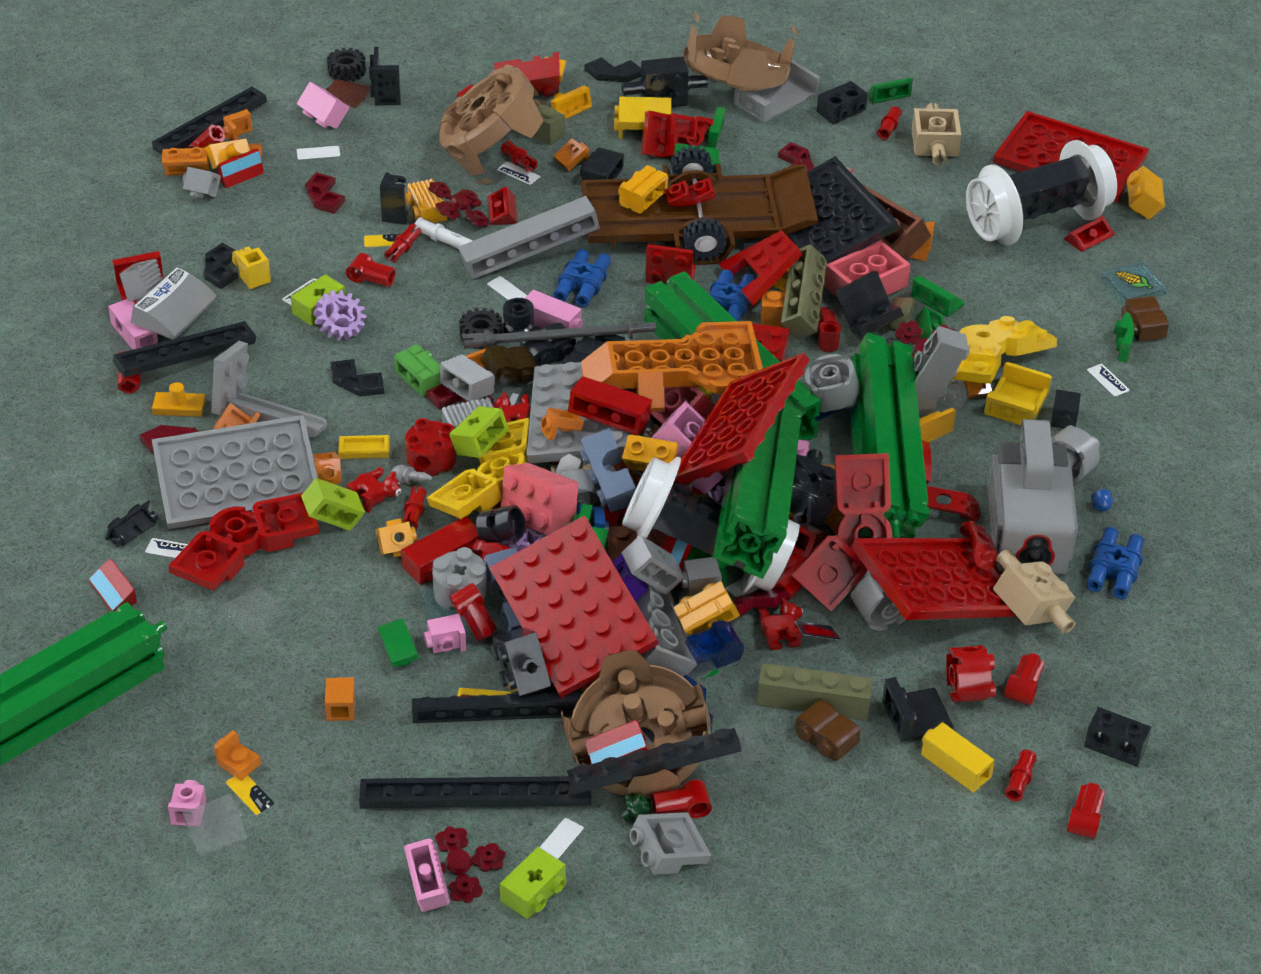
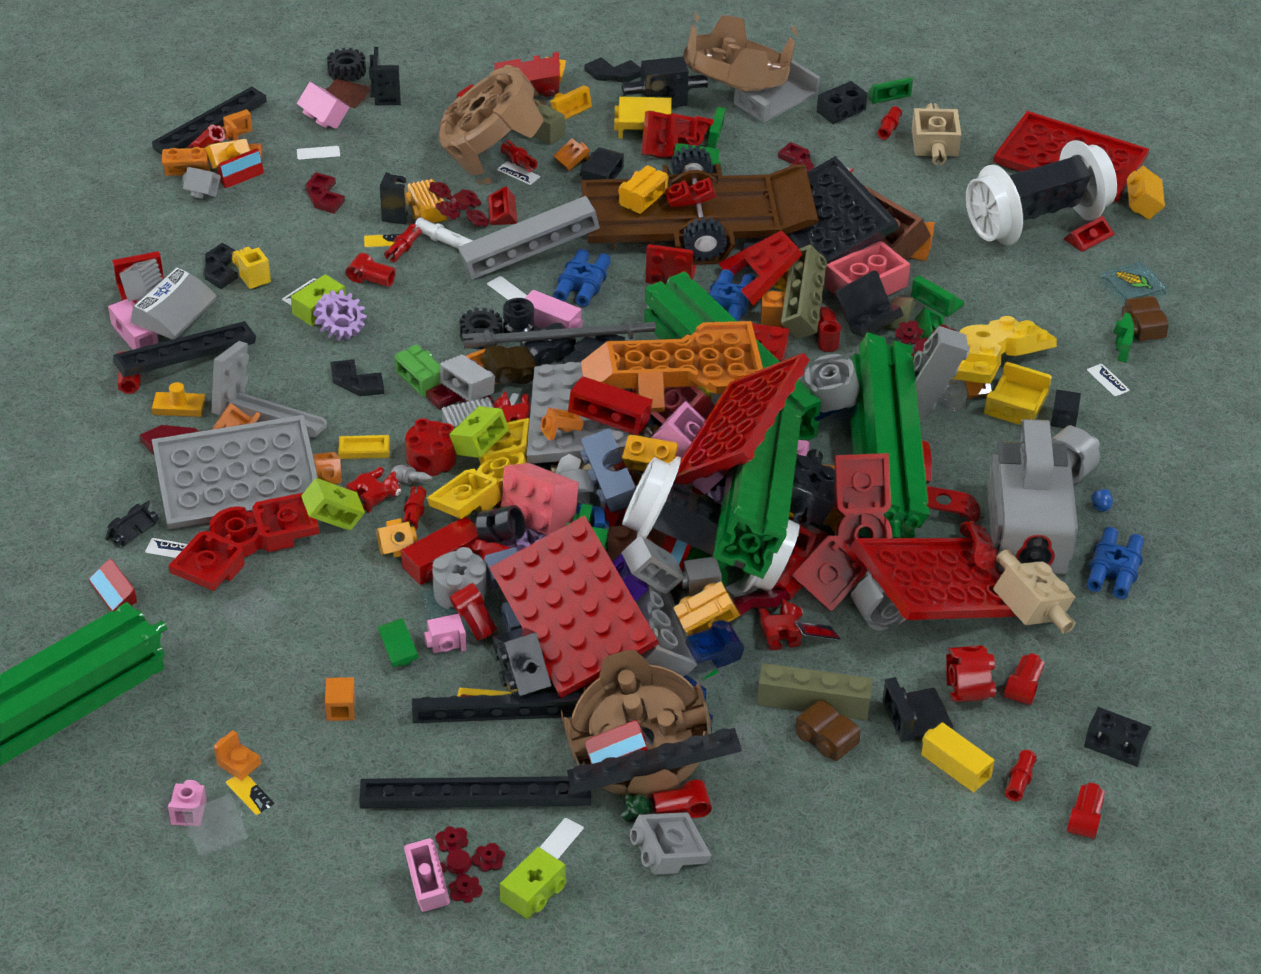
(937, 424): light orange panel -> none

